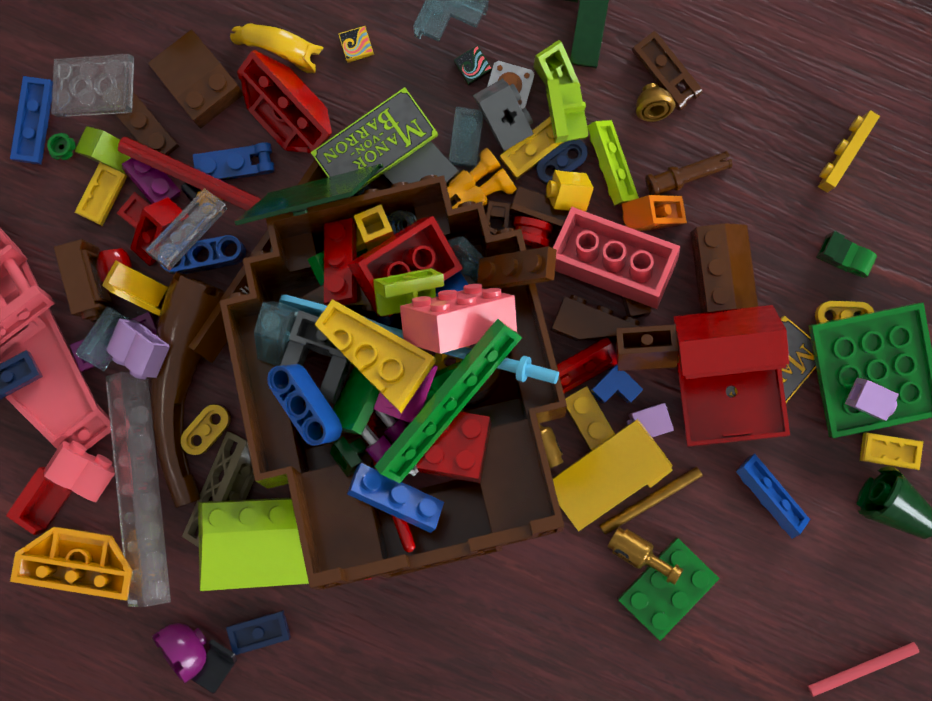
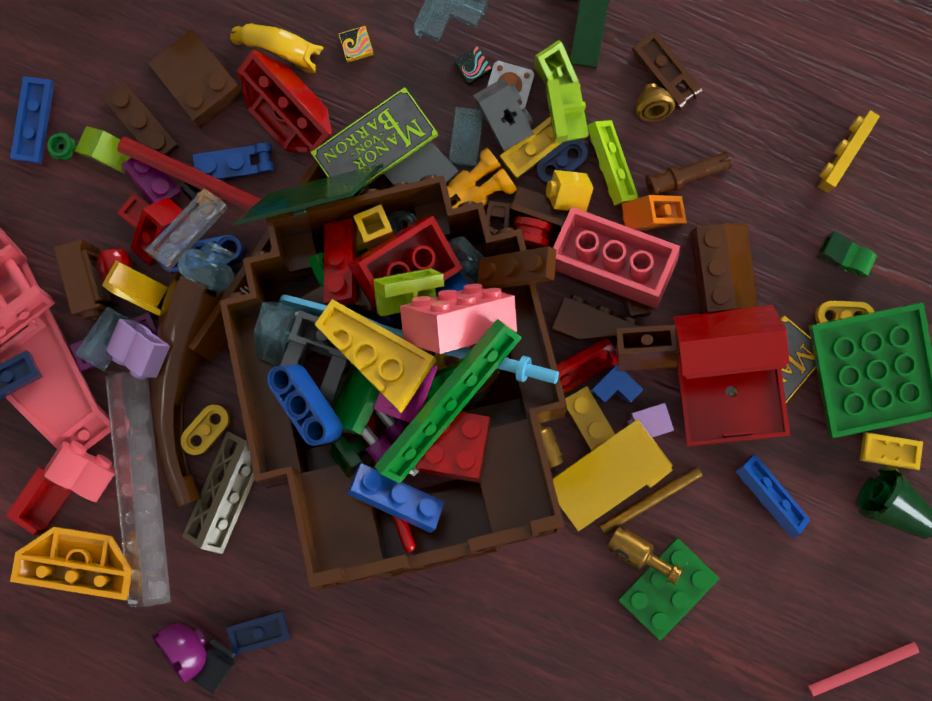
(93, 85): clear plate -> none
(100, 194): yellow plate -> none
(207, 267): none -> clear light blue bracket
(249, 544): lime slope -> none
(872, 399): lavender brick -> none

